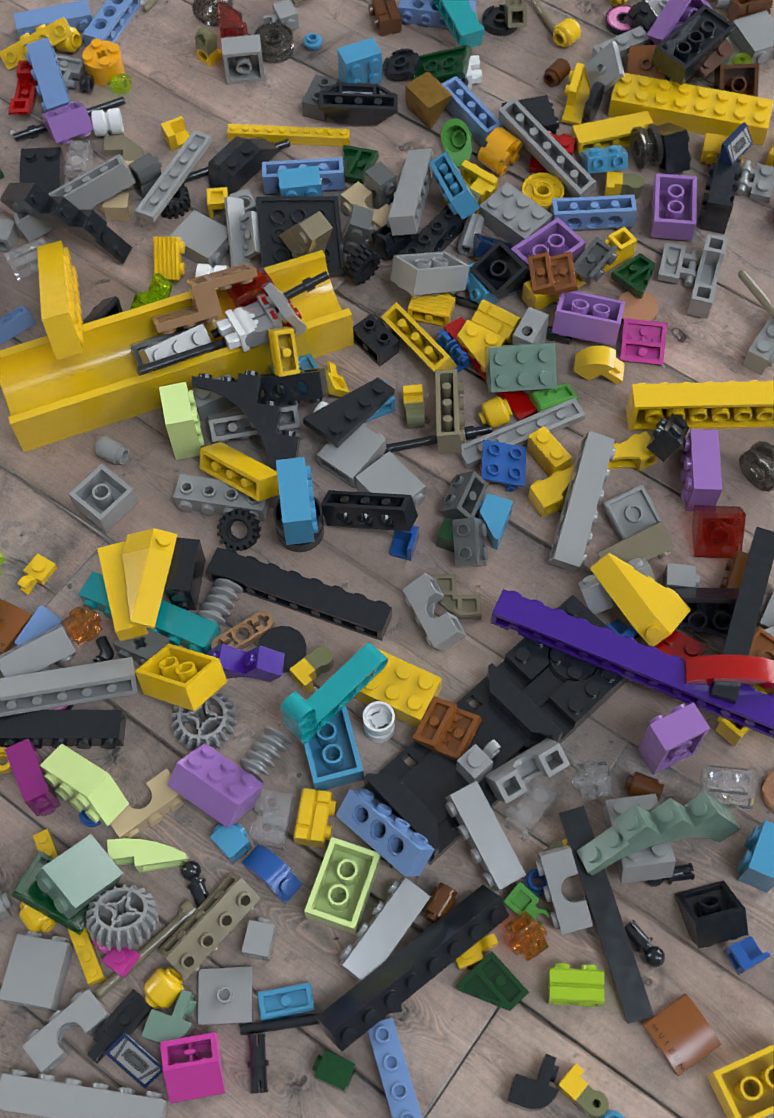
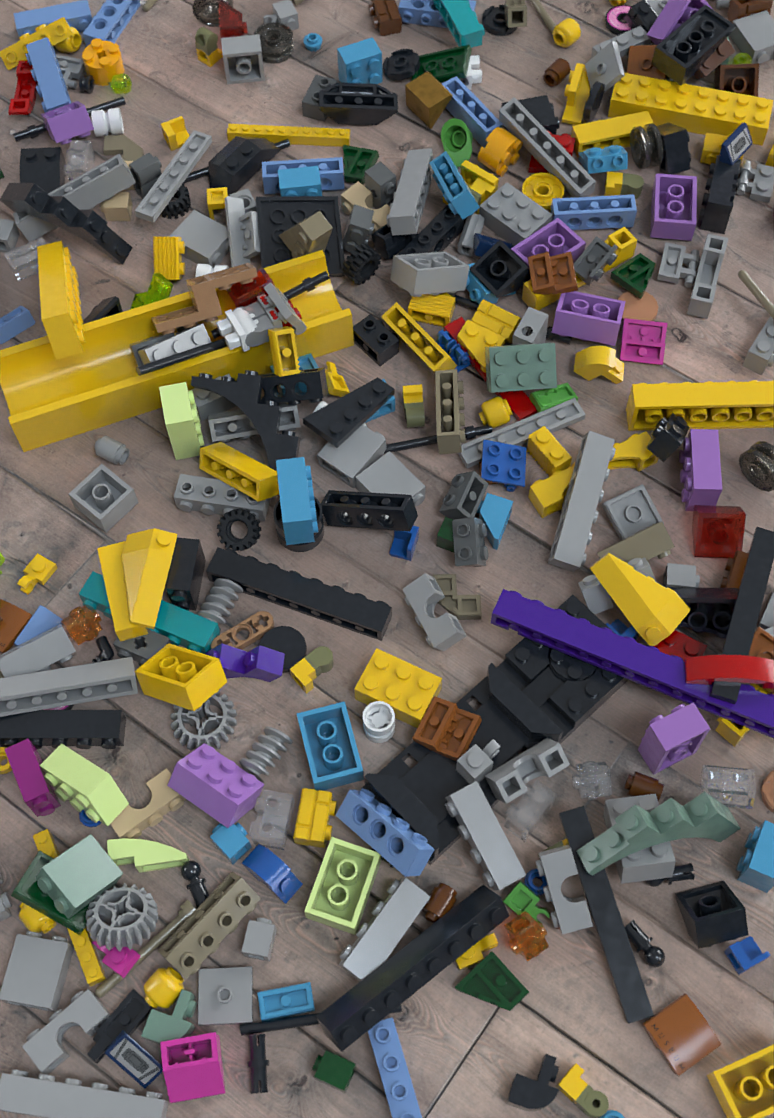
(309, 716): teal beam -> none
(575, 986): lime brick -> none

